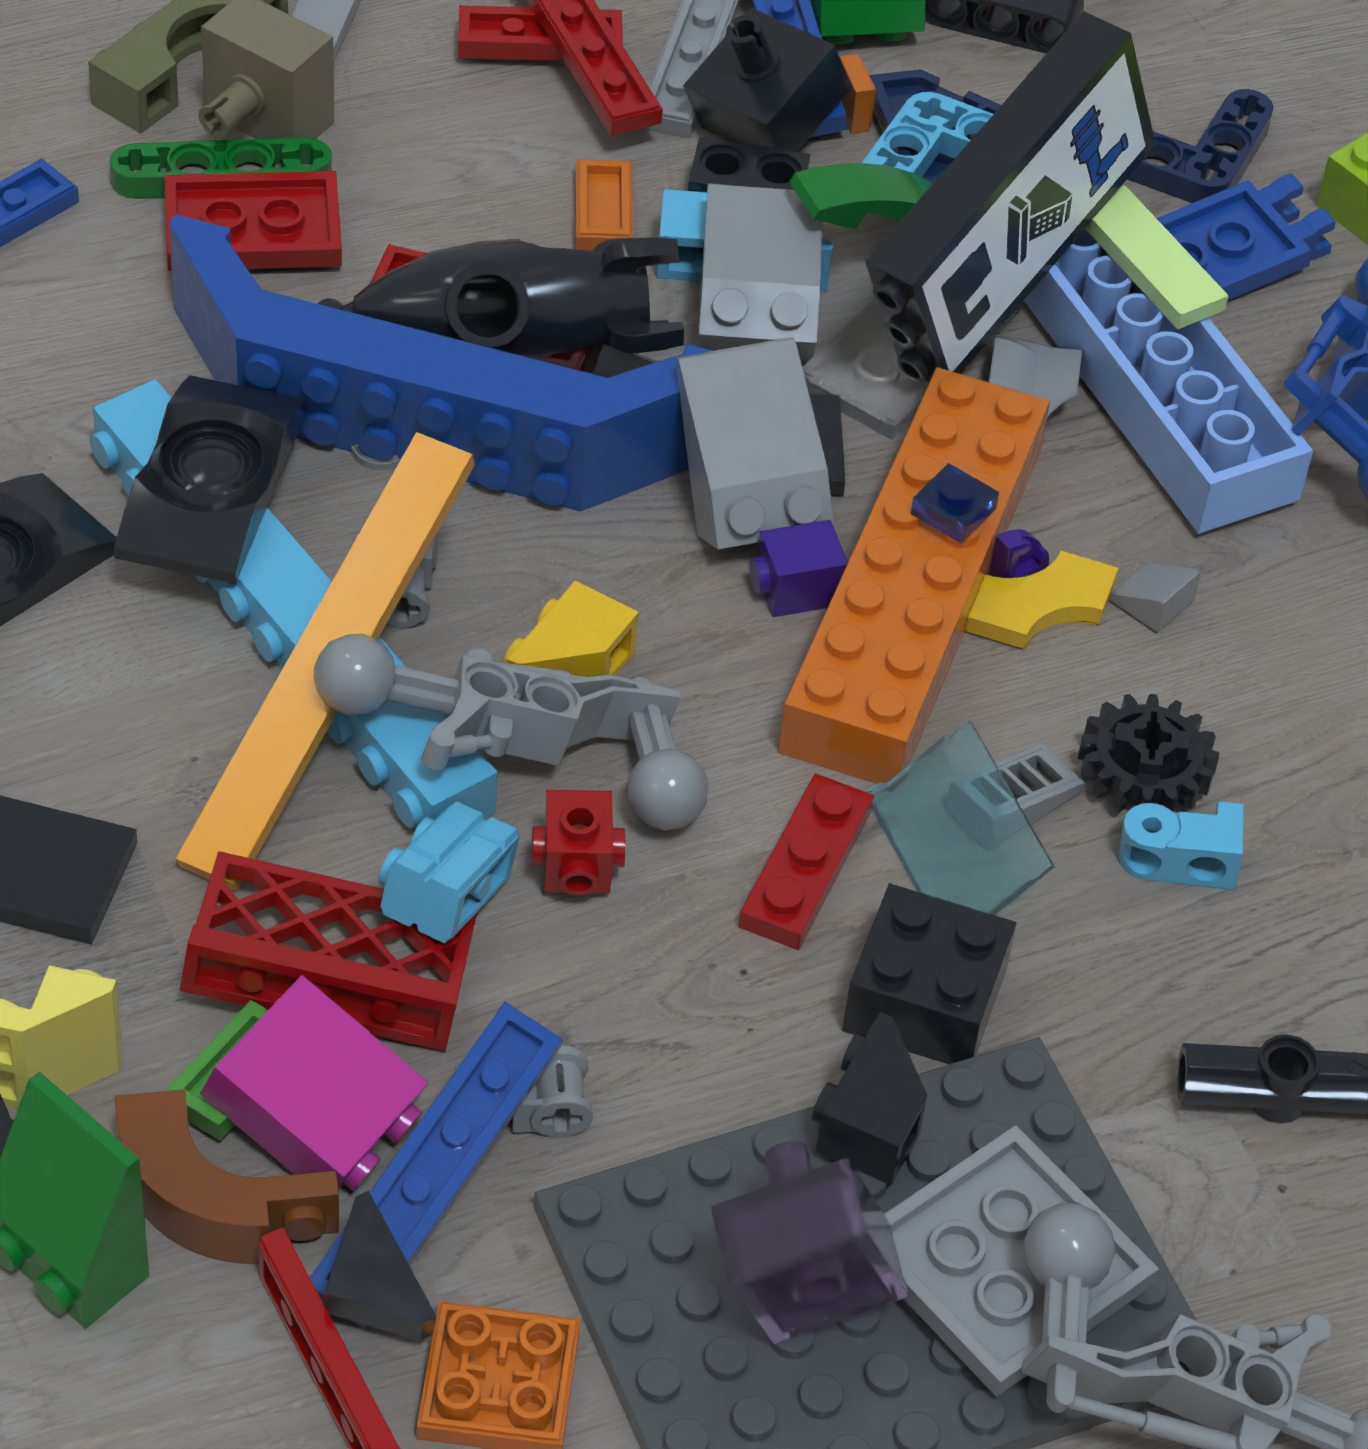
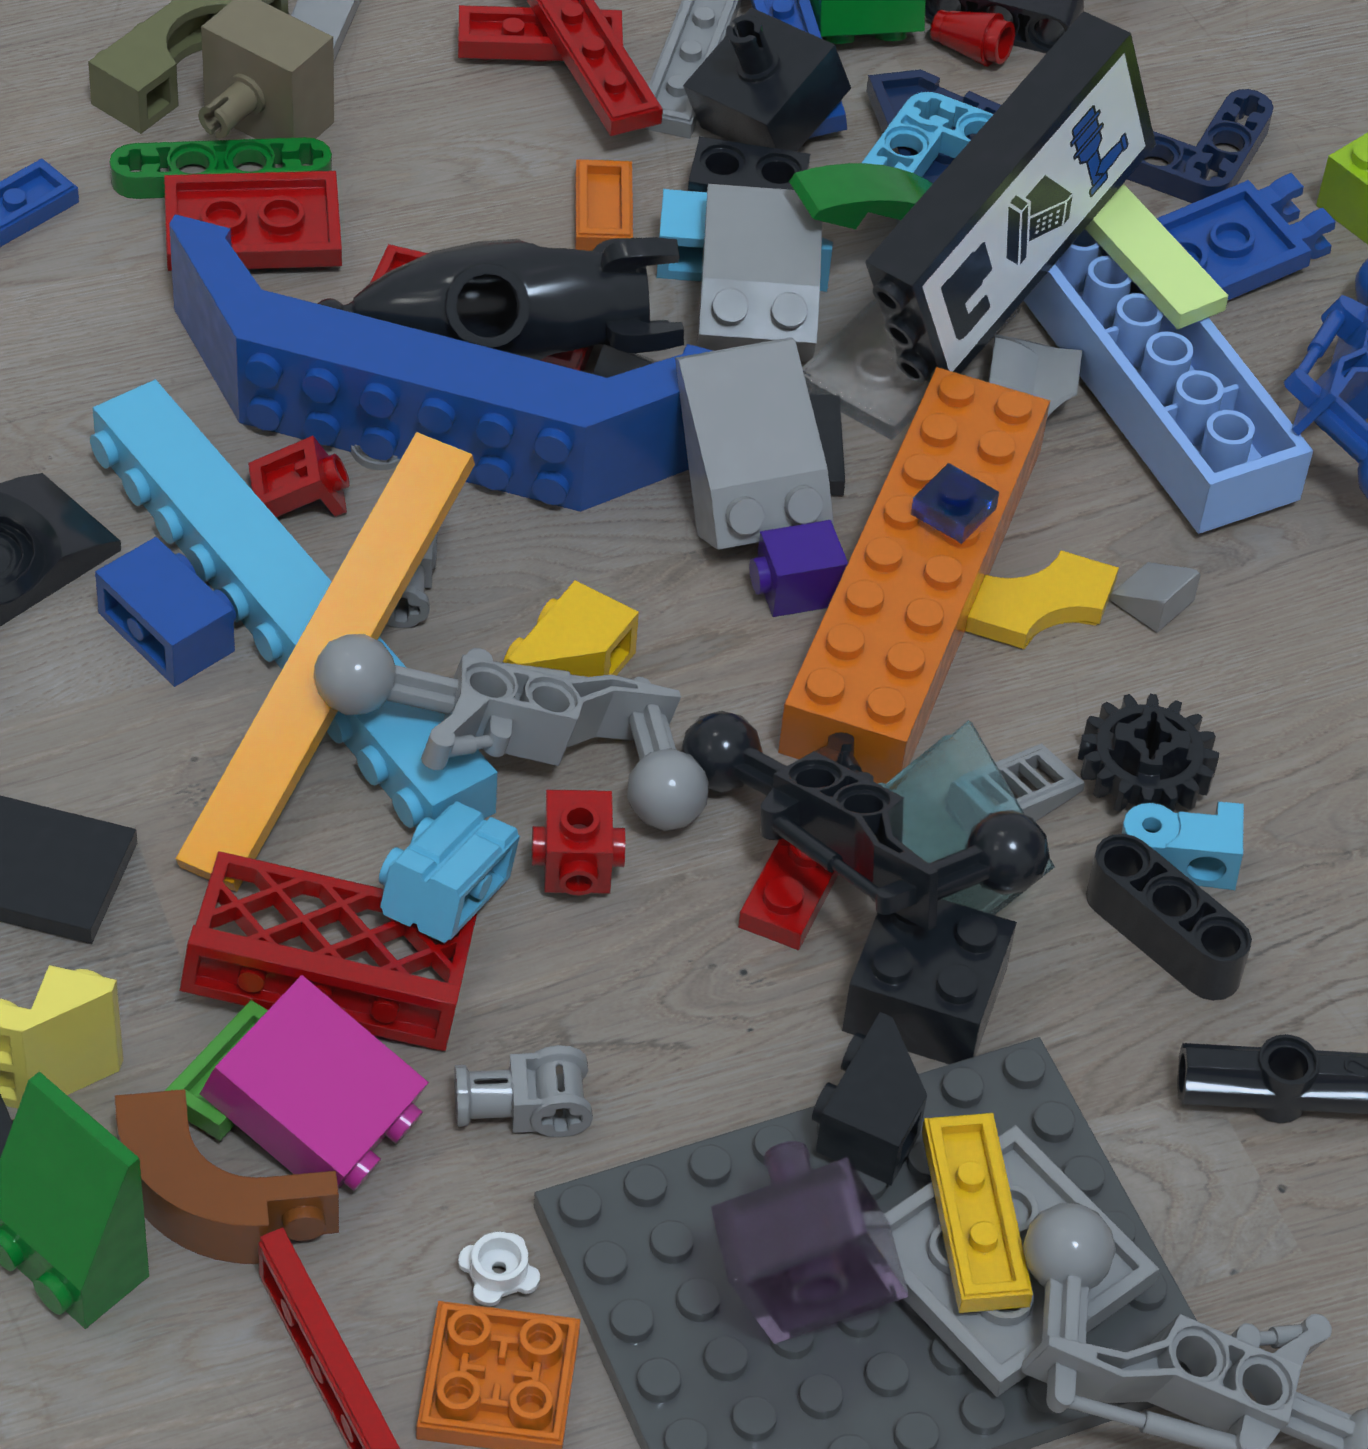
(166, 610): none -> blue brick
(208, 478): black slope -> none
(298, 477): none -> red bracket
(374, 1280): black slope -> none
(457, 1132): blue plate -> none
(498, 1250): none -> white plate
(857, 825): none -> black piece
(860, 98): orange tile -> none
(976, 35): none -> red cone
(976, 1213): none -> yellow tile
(1017, 555): dark purple tile -> none
(1168, 917): none -> black beam

